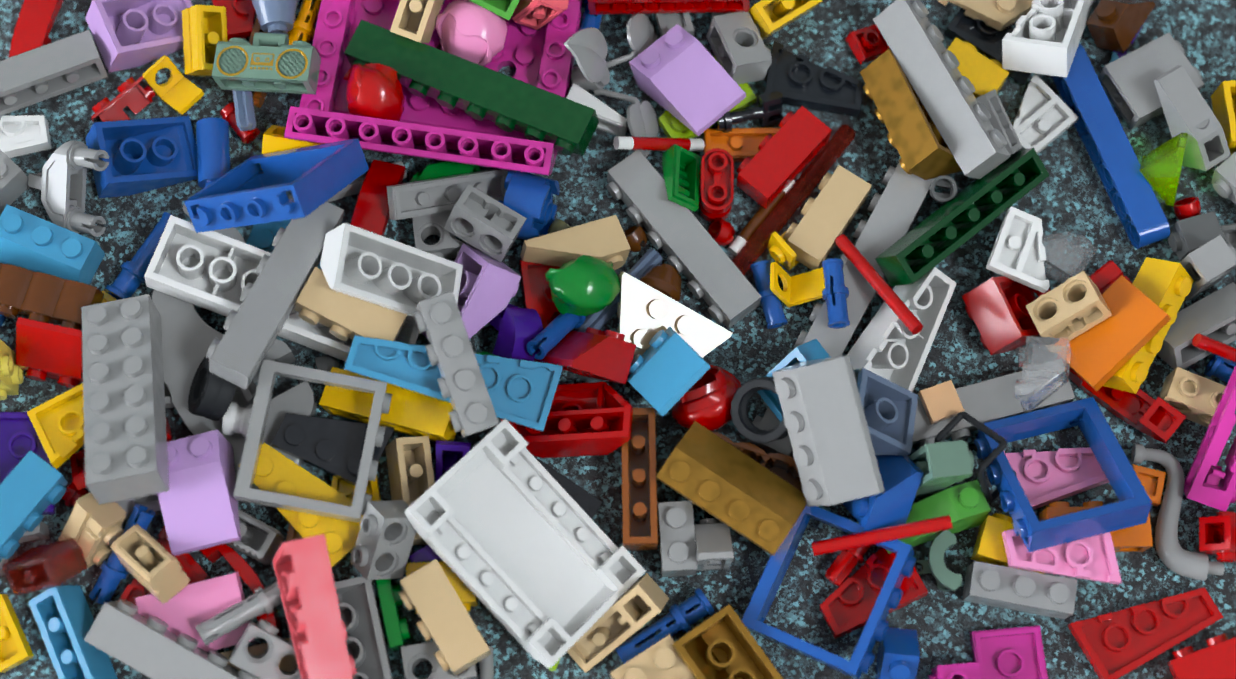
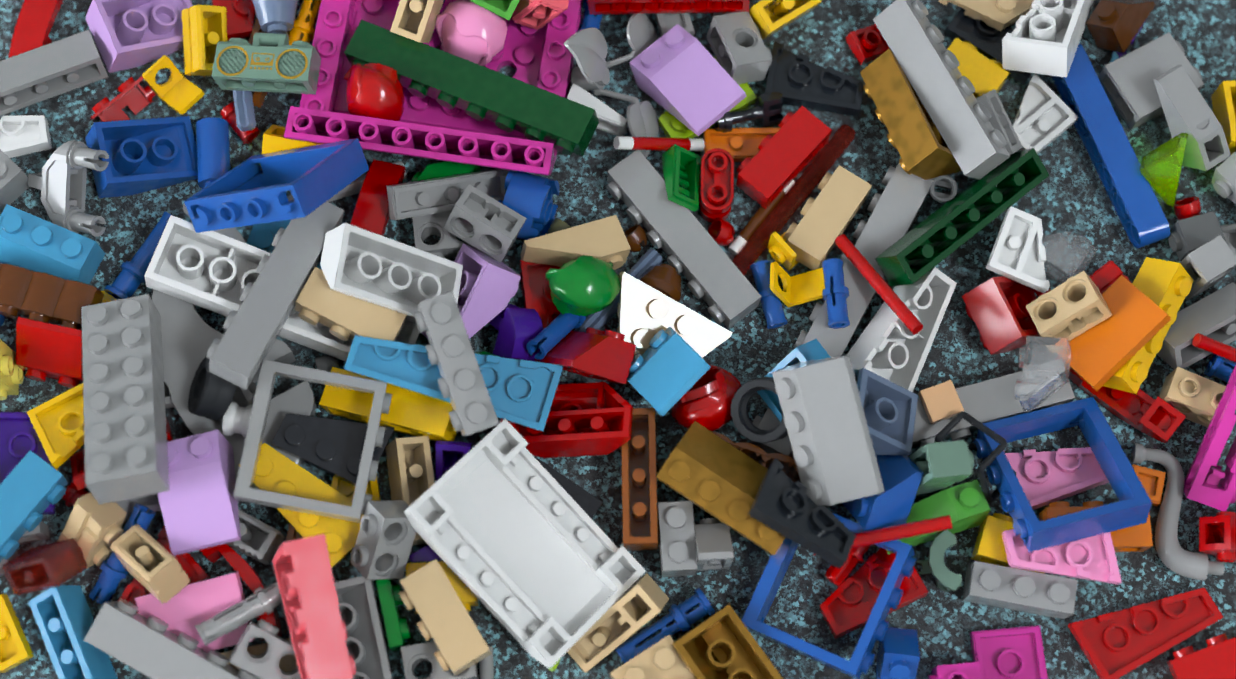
(796, 516): none -> black wing

